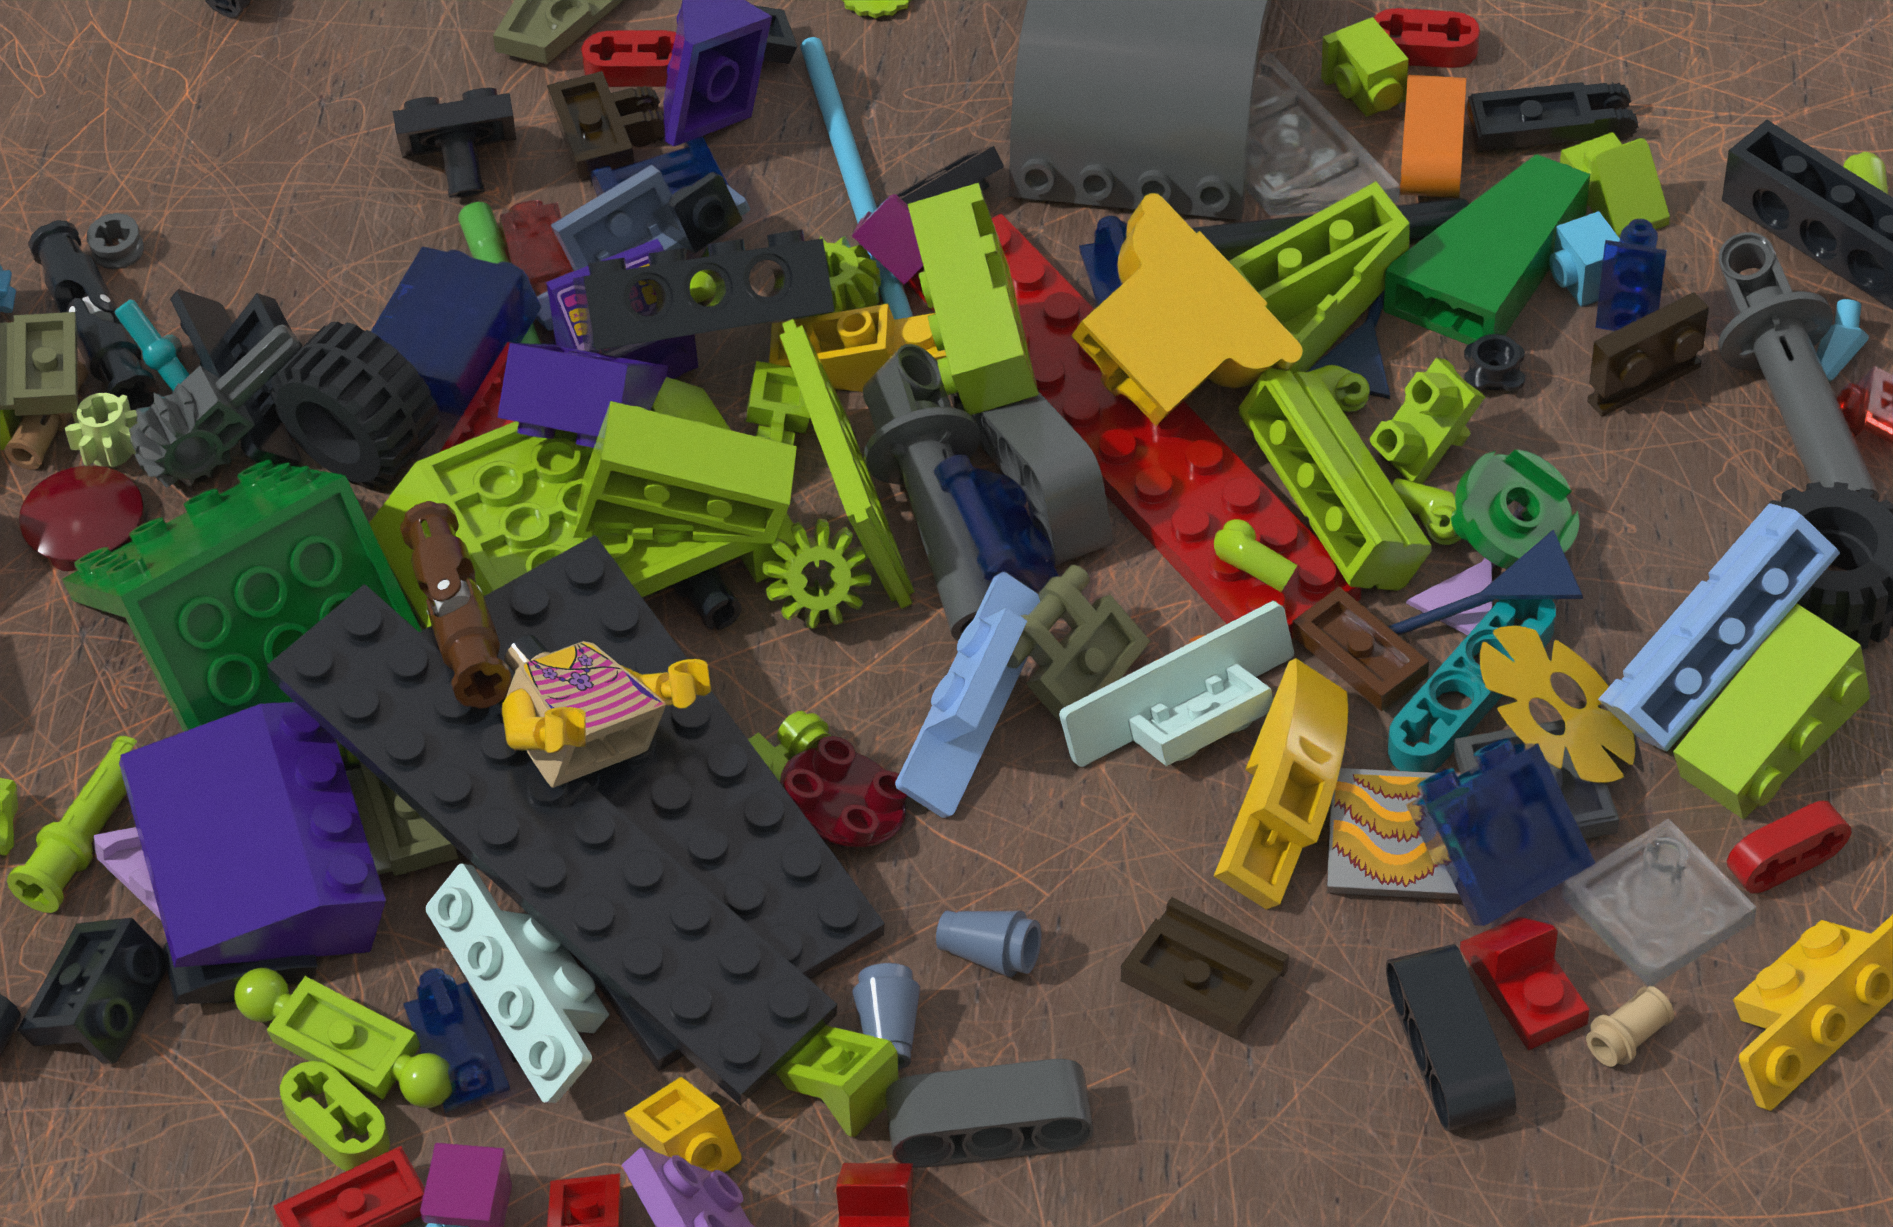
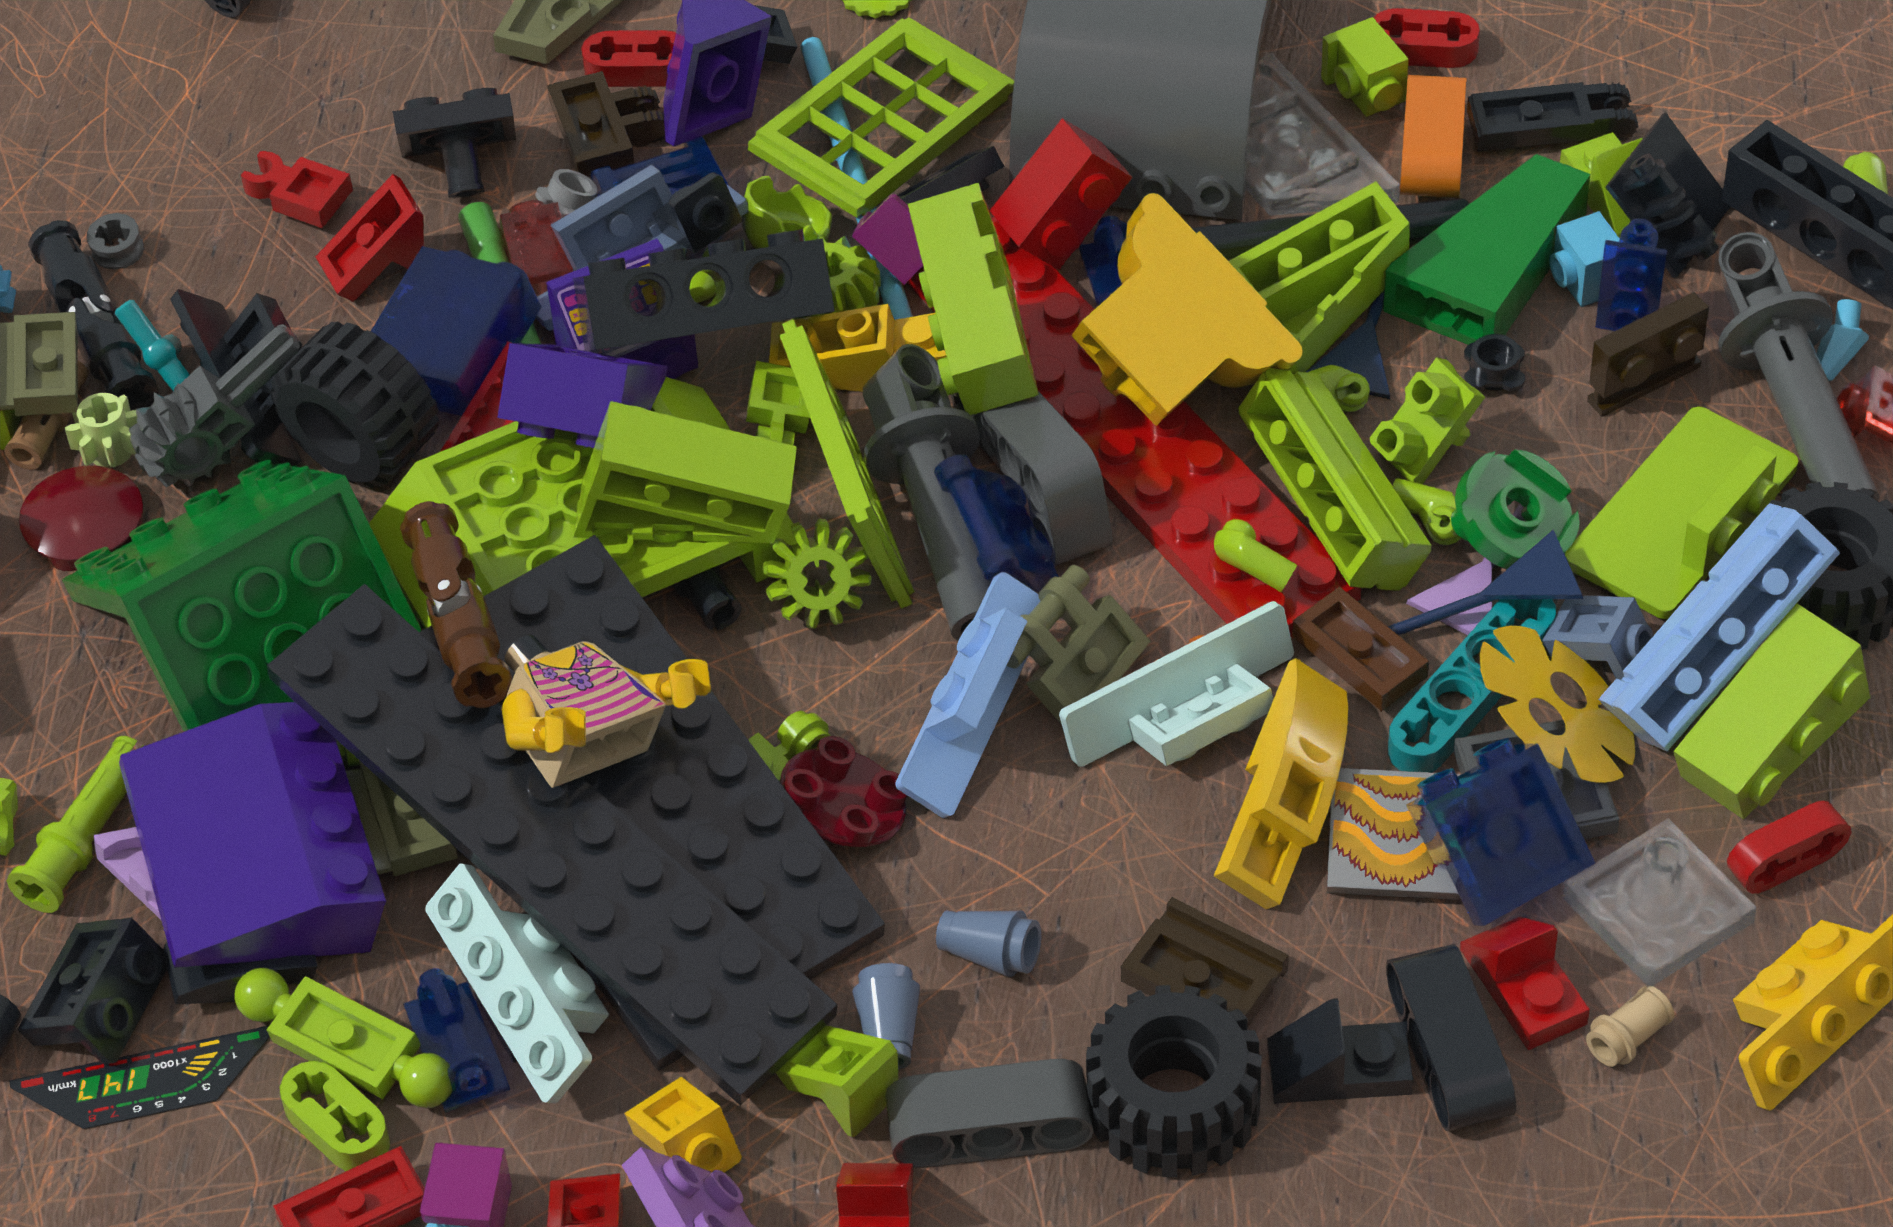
(145, 1080): none -> black sticker
(303, 191): none -> red plate
(380, 232): none -> red slope
(568, 189): none -> light grey plate
(782, 212): none -> lime hair
(819, 175): none -> lime piece
(1060, 194): none -> red brick
(1178, 1034): none -> black tyre
(1331, 1061): none -> black slope
(1601, 630): none -> sand blue bracket
(1672, 191): none -> black hinge
(1681, 511): none -> lime bracket

